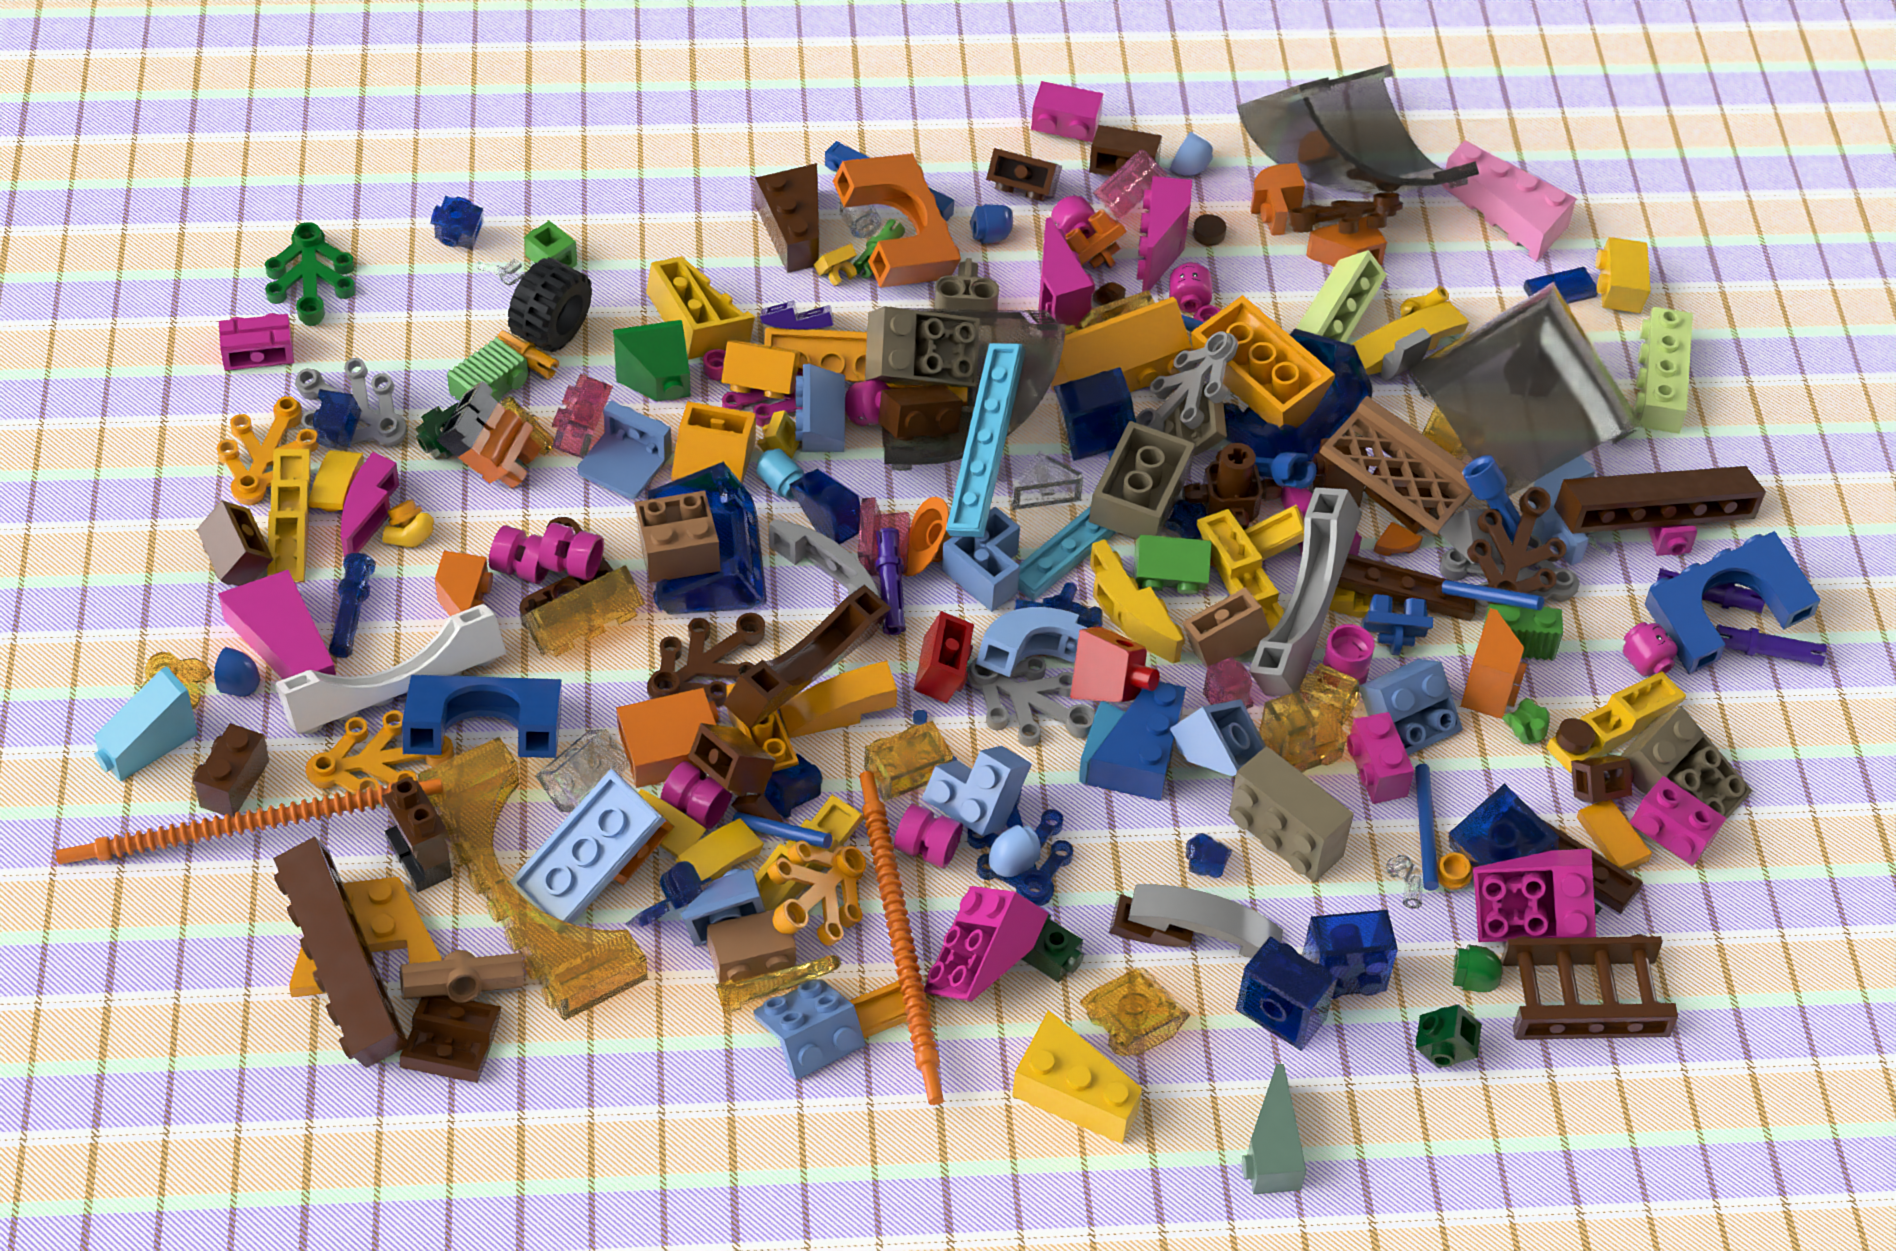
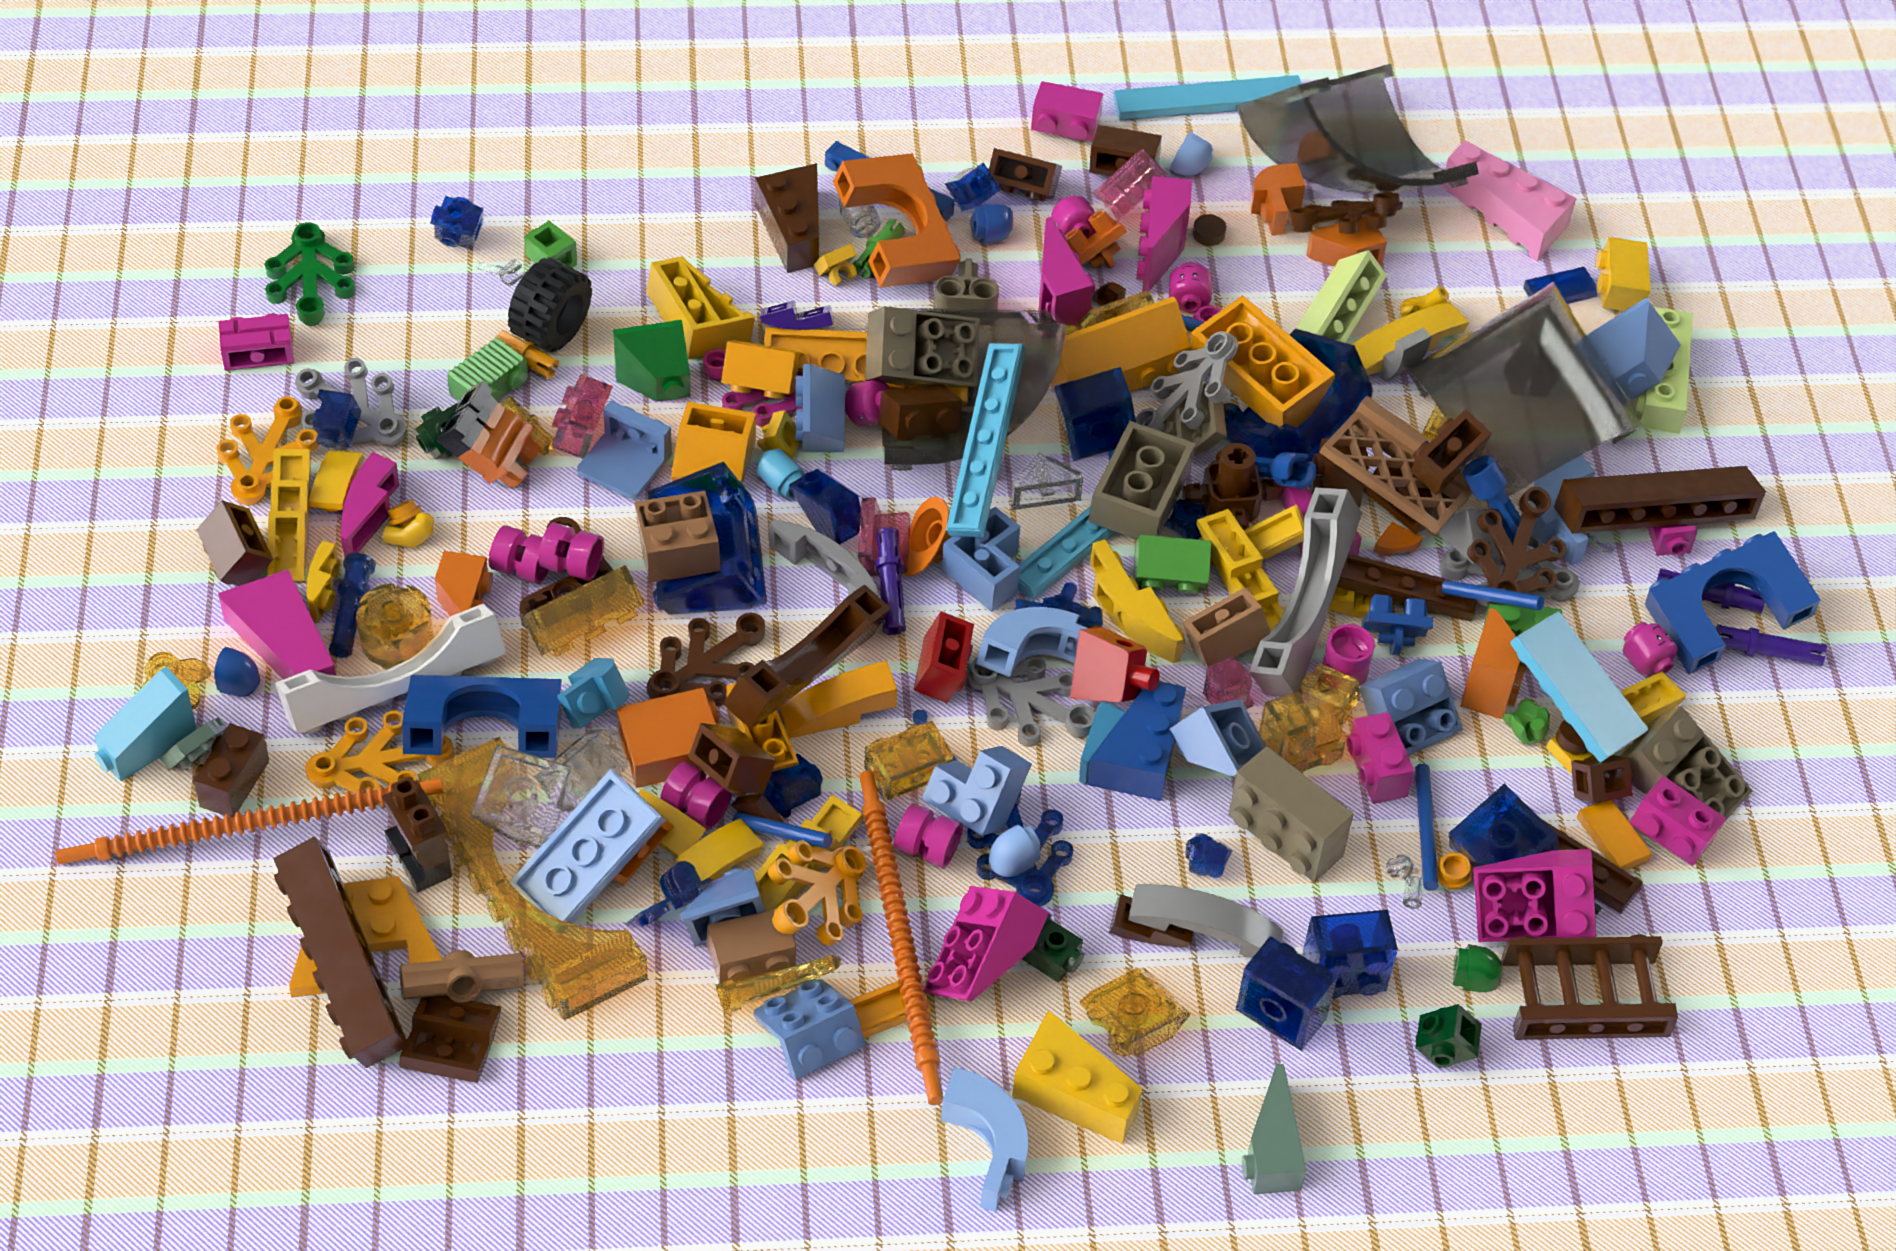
(193, 745): none -> sand green wing
(321, 573): none -> yellow slope
(393, 624): none -> clear yellow brick
(521, 796): none -> clear slope
(593, 691): none -> dark azure brick
(972, 187): none -> clear blue brick
(992, 1114): none -> light blue arch
(1196, 97): none -> medium azure tile
(1447, 455): none -> reddish brown brick
(1578, 686): none -> medium azure tile
(1636, 348): none -> medium blue slope

